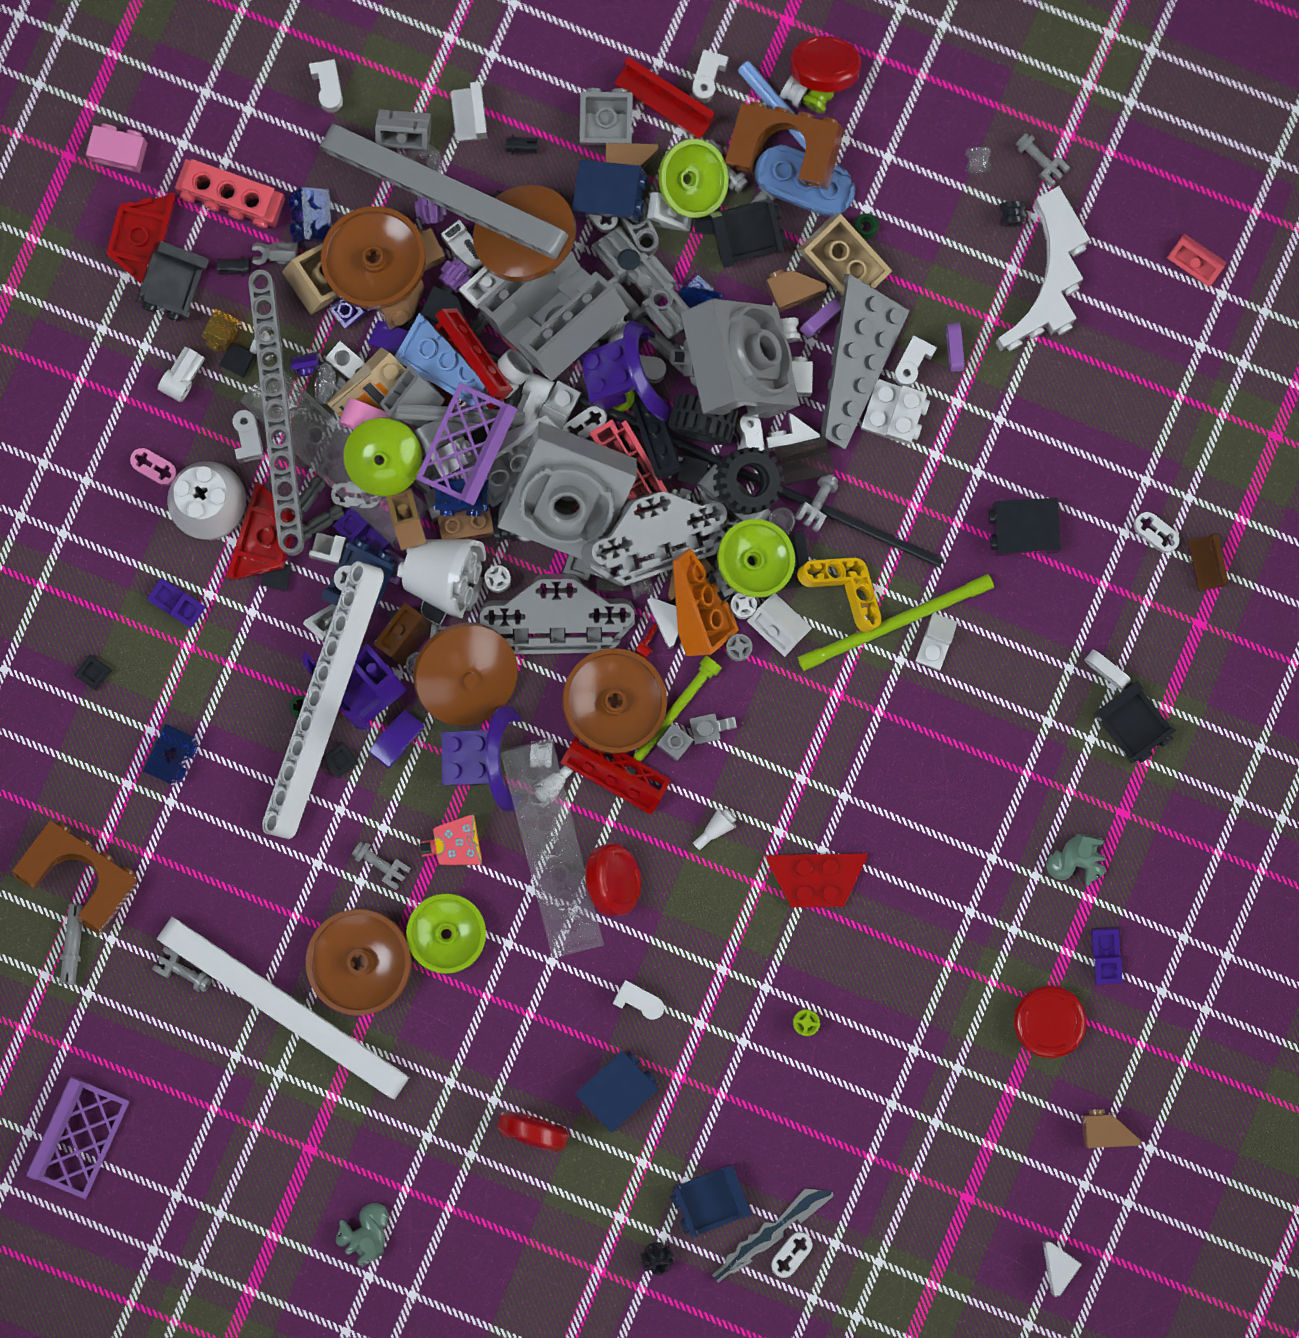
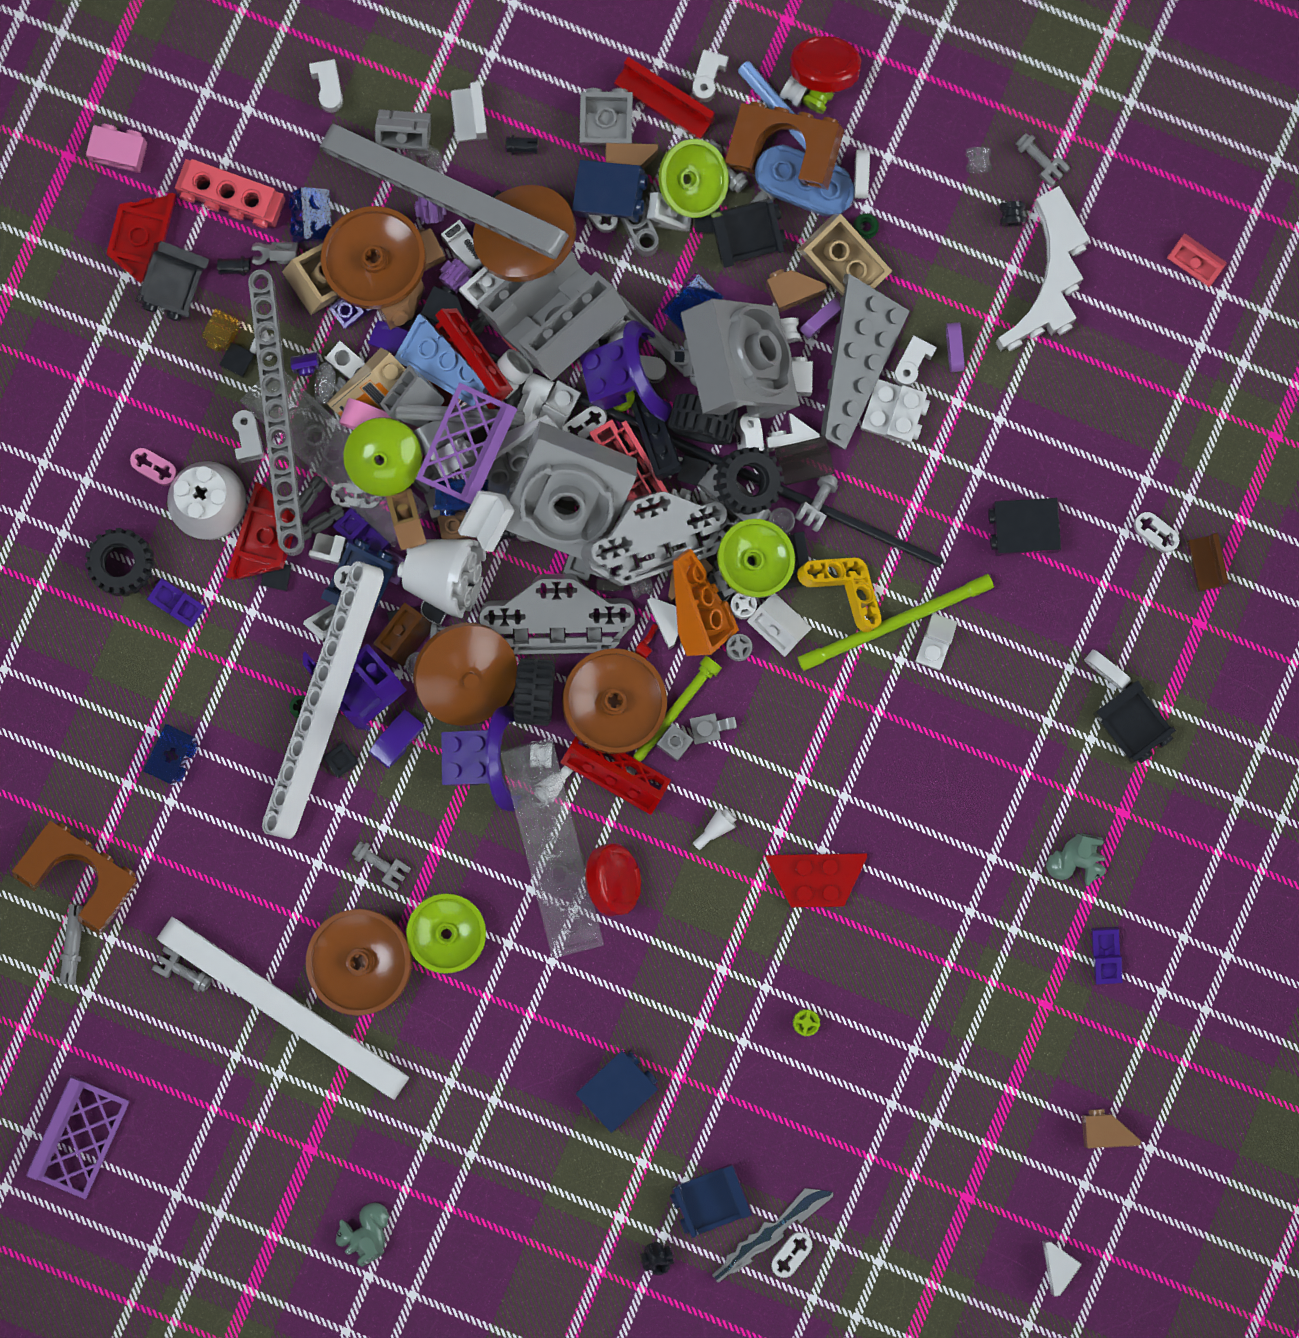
(93, 672): black tile -> none
(104, 546): none -> black tyre
(179, 379): white piece -> none
(455, 843): coral torso -> none
(487, 519): none -> white panel
(495, 573): white wheel -> none
(532, 1131): red piece -> none
(534, 691): none -> black tyre
(648, 275): light grey piece -> none
(649, 1004): white leg -> none
(862, 174): none -> white beam
(1049, 1021): red piece -> none

